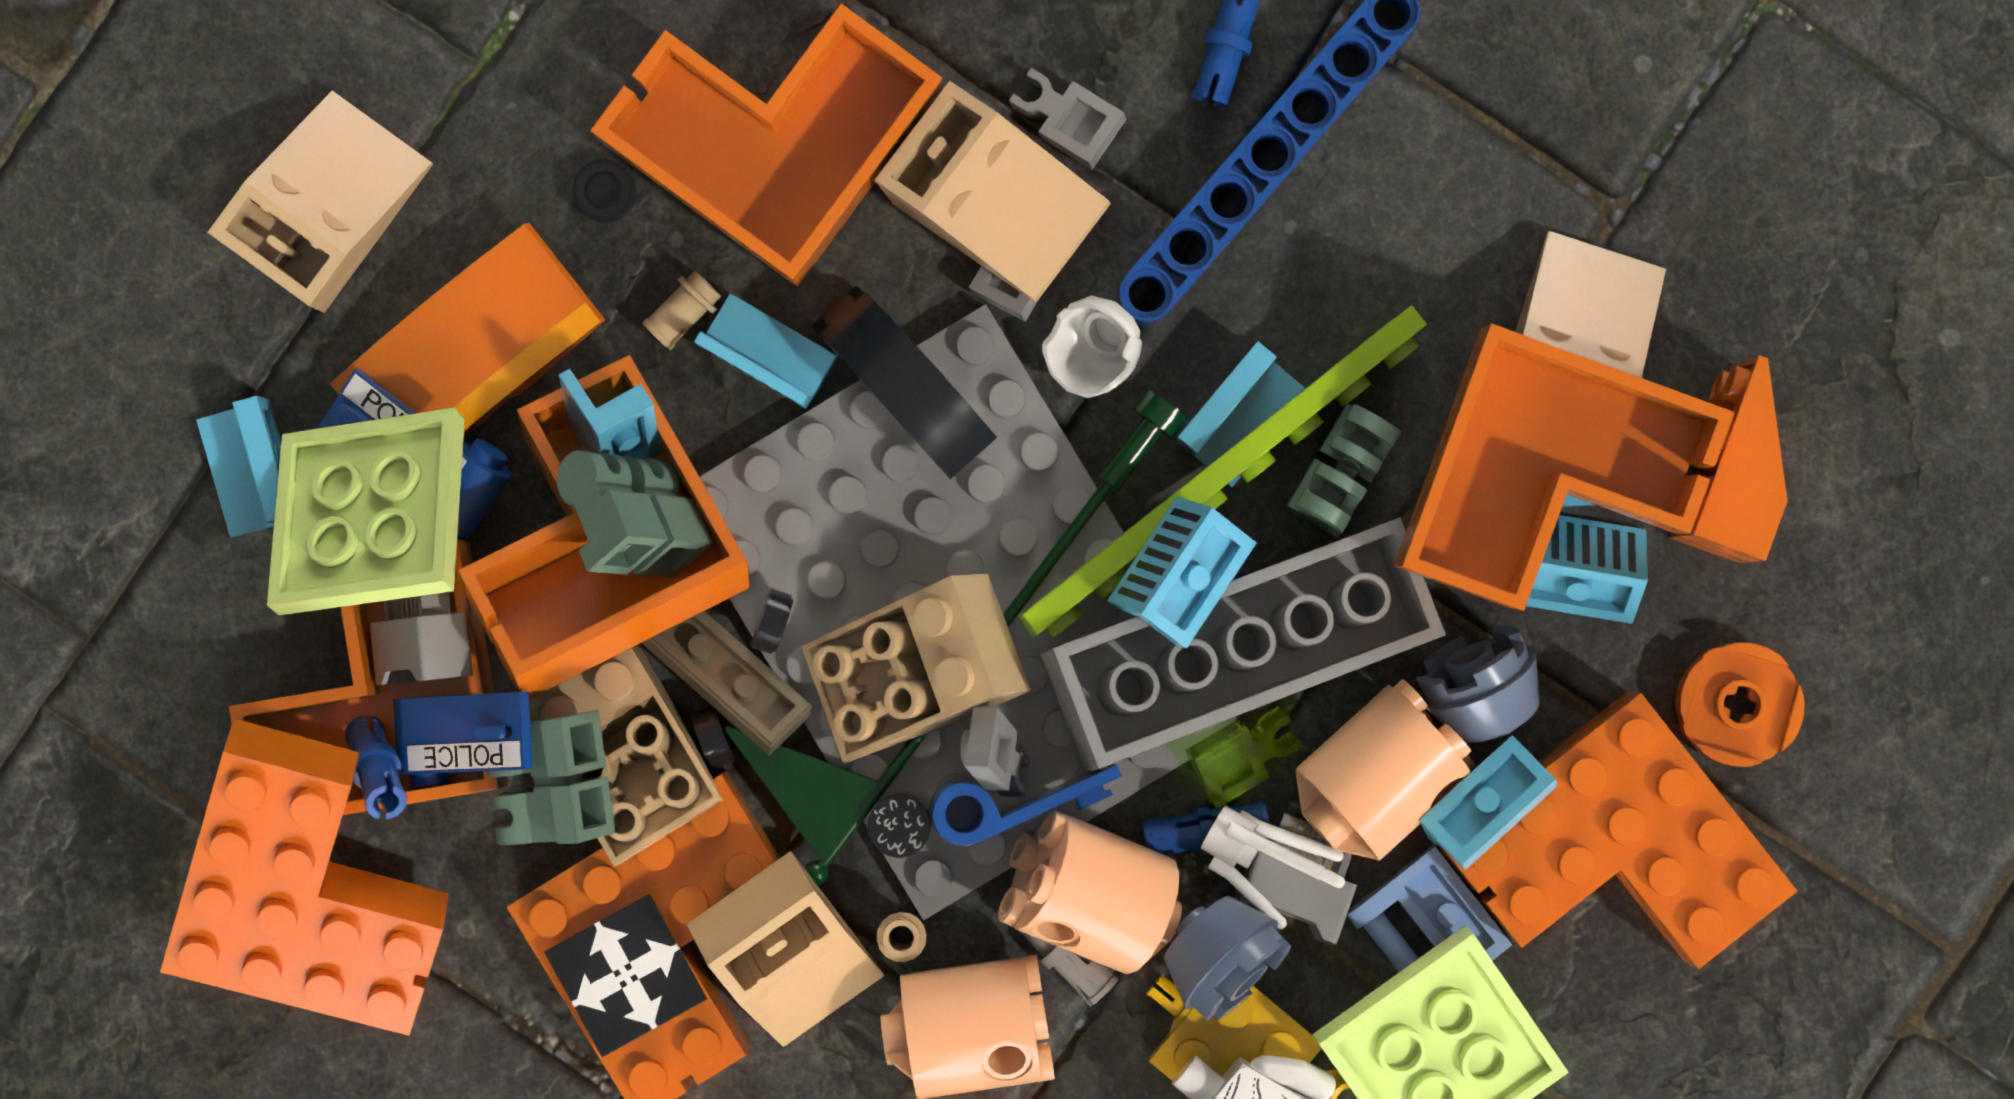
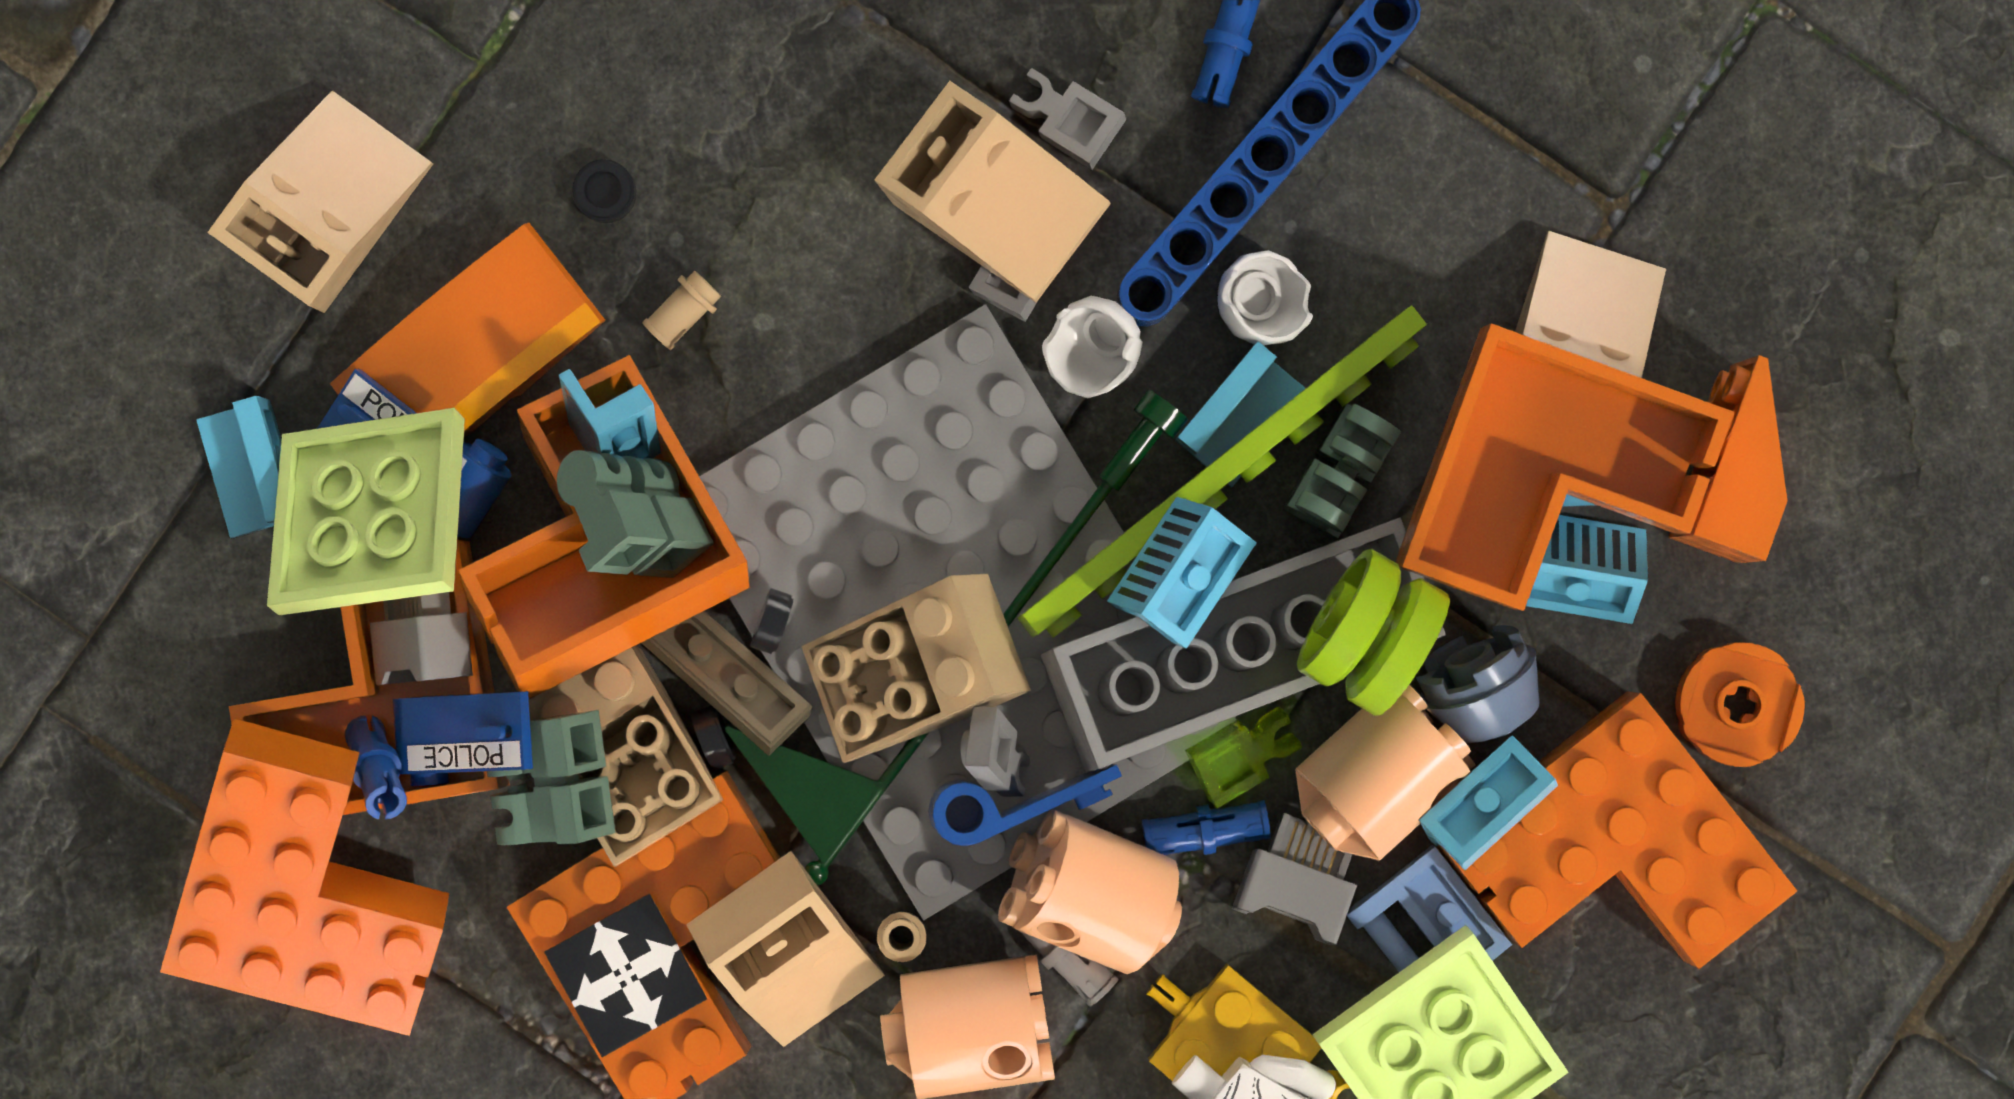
(767, 351): medium azure panel -> none
(780, 170): orange piece -> none
(899, 825): black tile -> none
(904, 380): black arch -> none
(1223, 955): sand blue cone -> none
(1238, 839): white plant -> none
(1264, 298): none -> white hair
(1373, 632): none -> lime wheel

